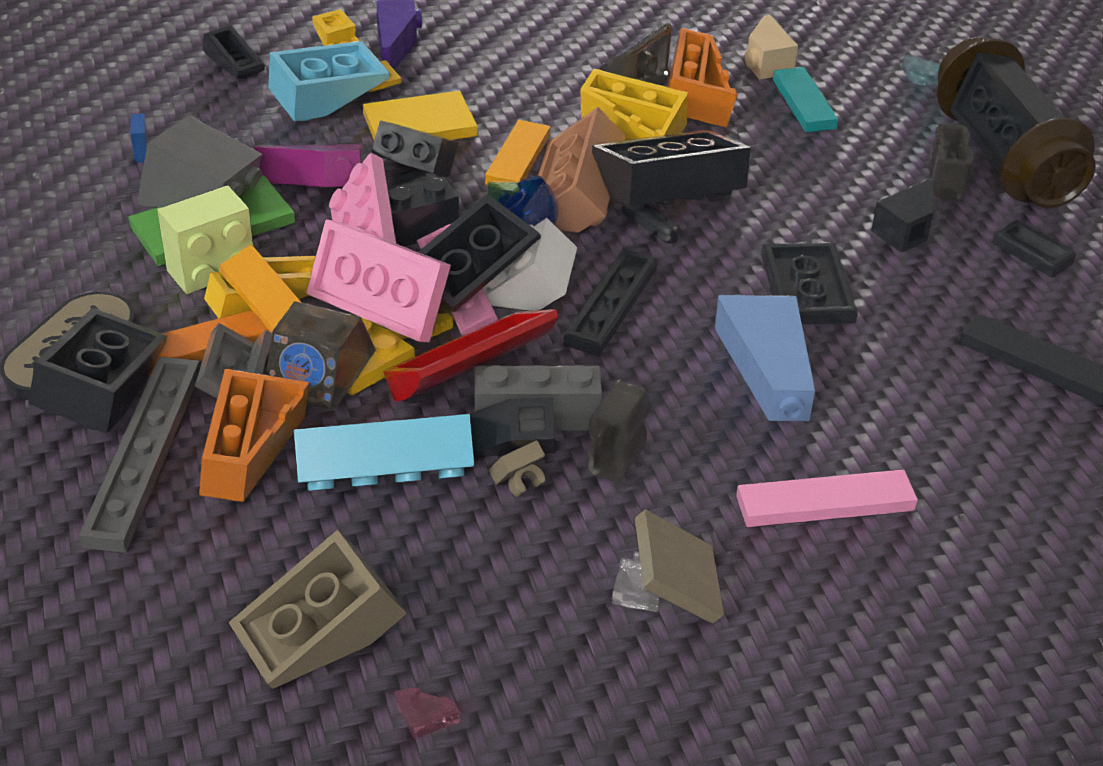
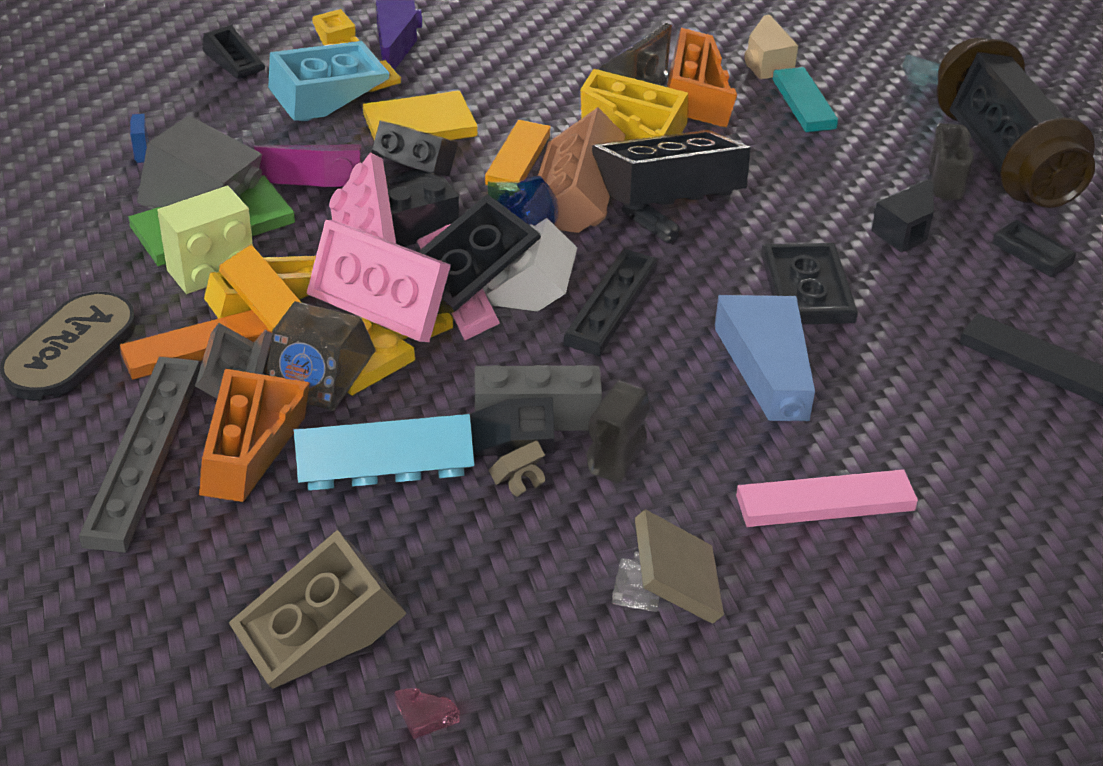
(95, 370): black slope -> none
(467, 352): red slope -> none

